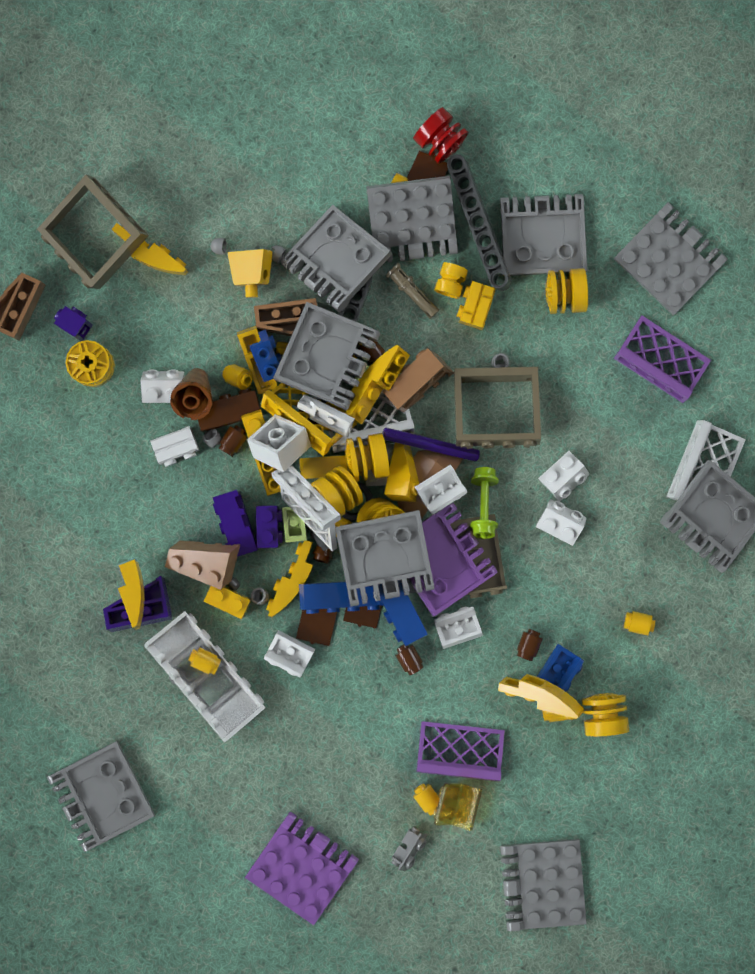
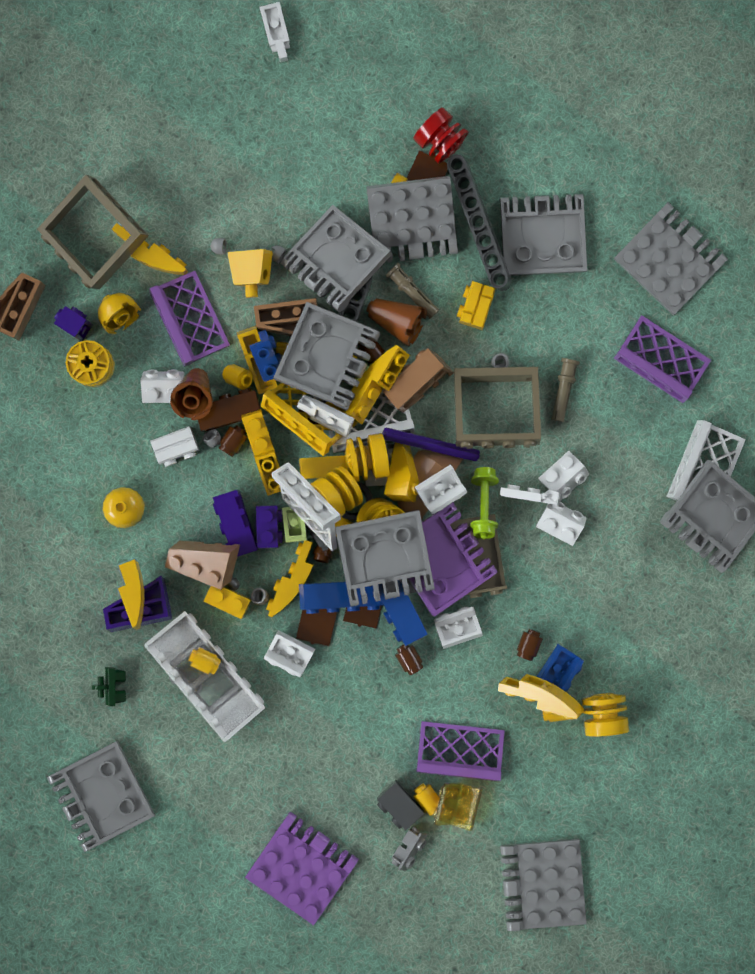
(111, 695): none -> dark green hips
(116, 311): none -> yellow cylinder
(123, 507): none -> yellow cylinder
(171, 320): none -> medium lavender fence
(276, 29): none -> white hinge
(279, 442): white brick -> none
(398, 318): none -> dark orange cone
(399, 805): none -> dark grey brick
(451, 280): yellow wheel -> none
(531, 494): none -> white hinge
(566, 380): none -> dark tan pin
(567, 291): yellow wheel -> none
(639, 623): yellow brick -> none

